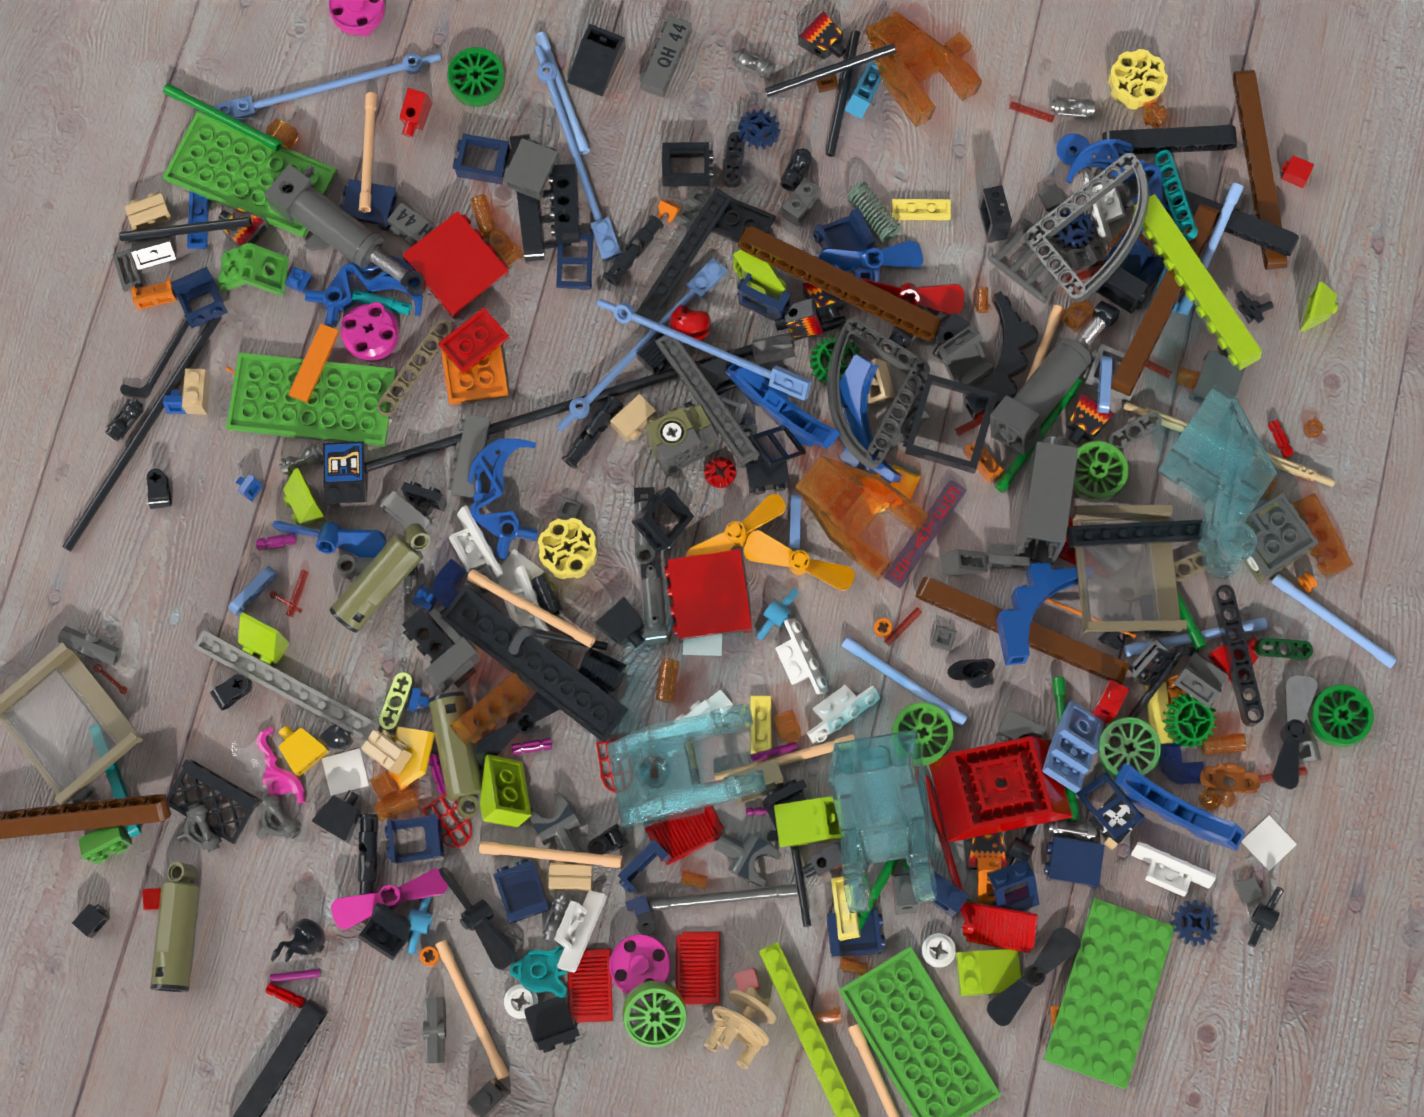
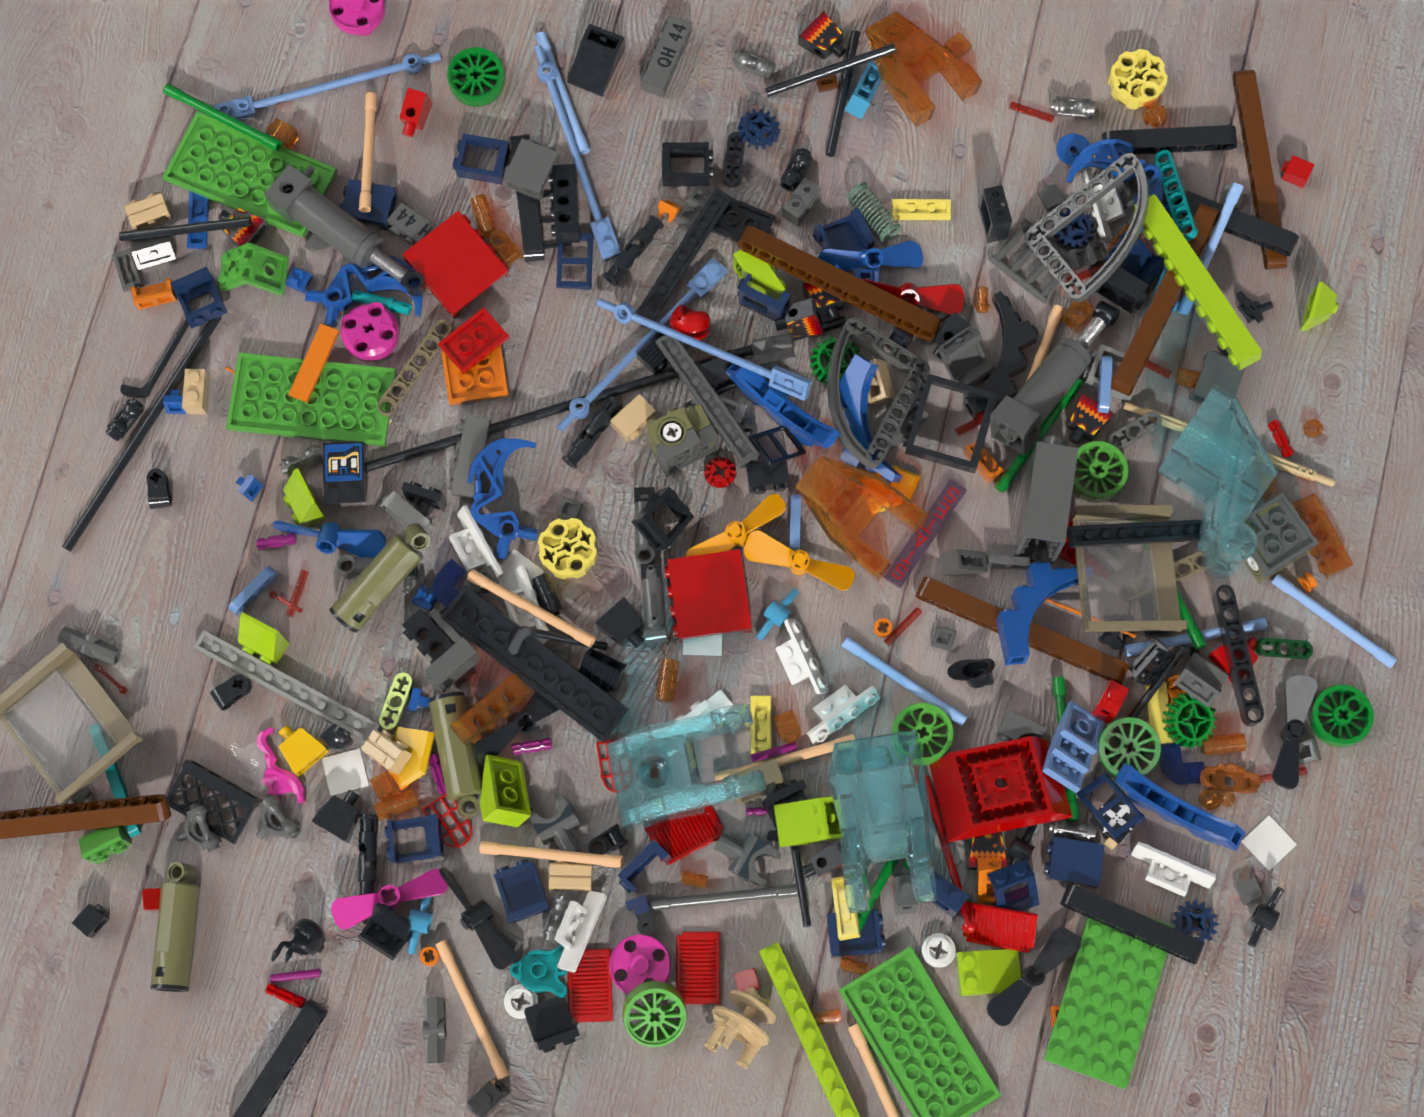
(1132, 923): none -> black beam

